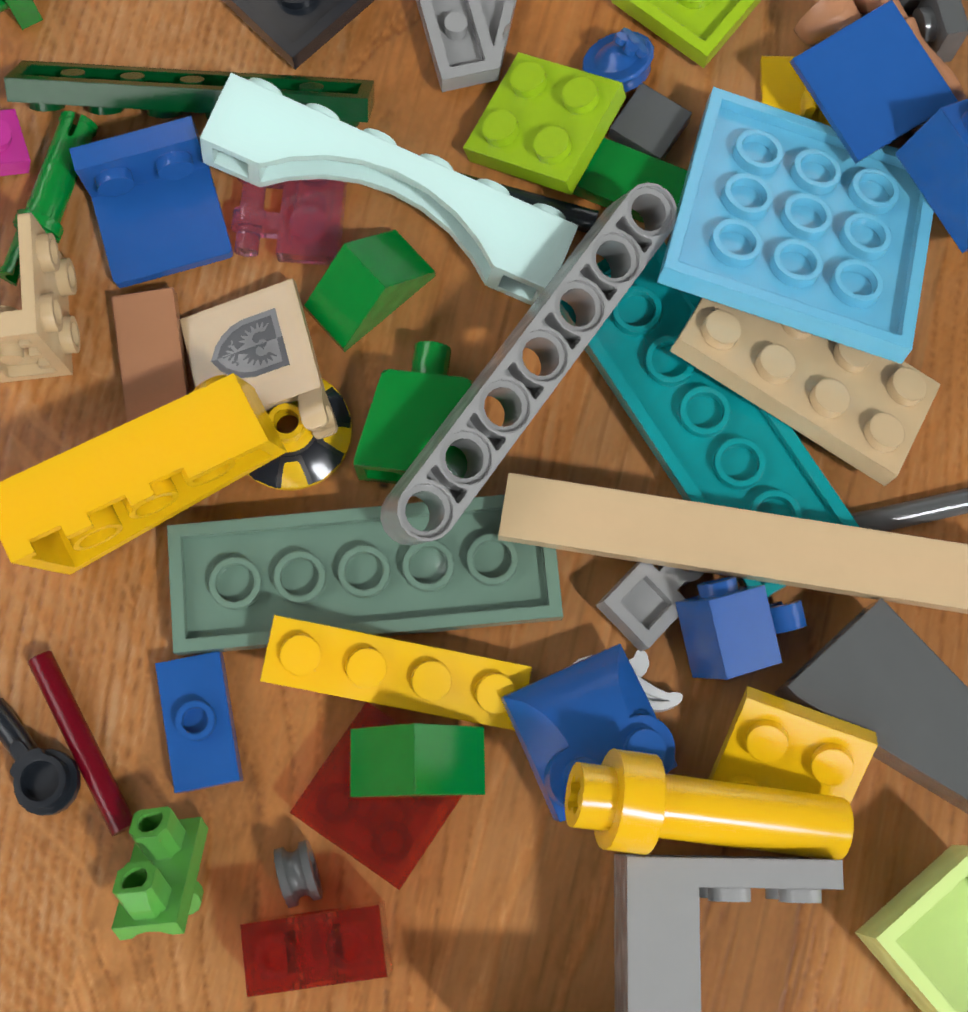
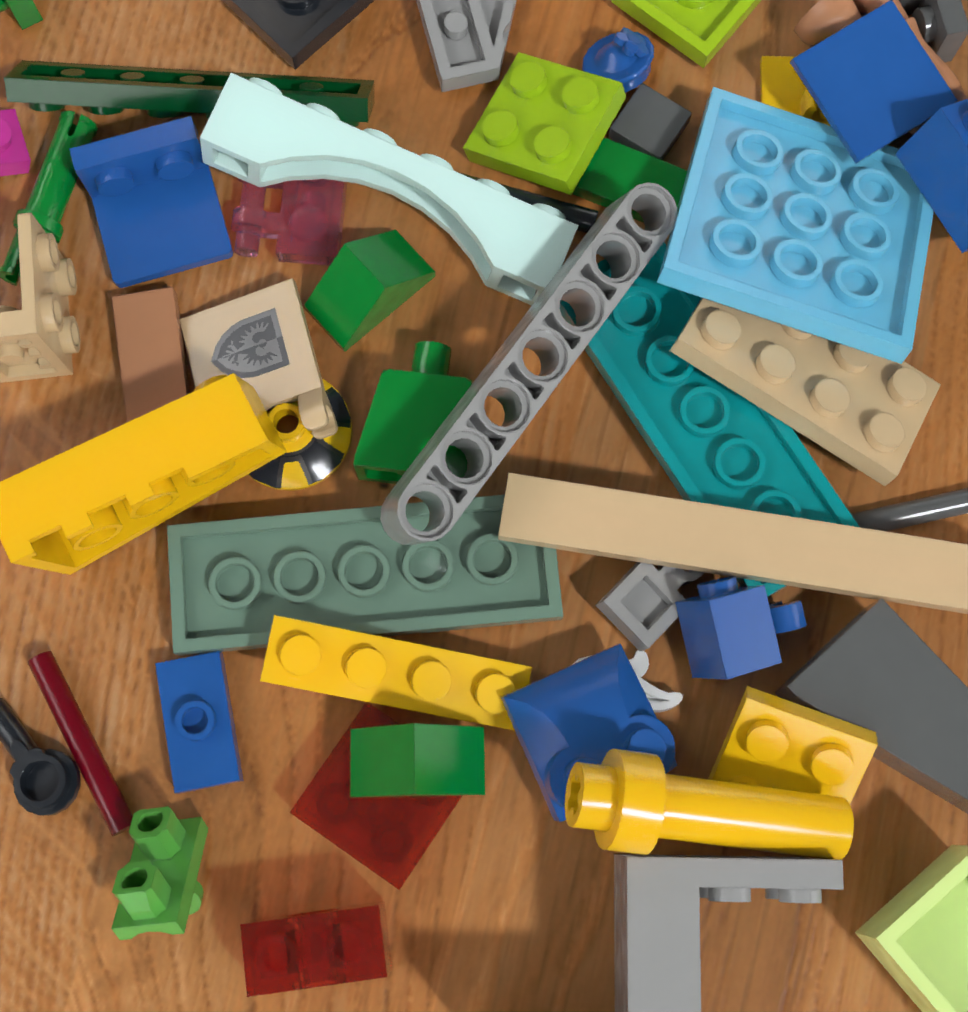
(298, 874): dark grey bush -> none

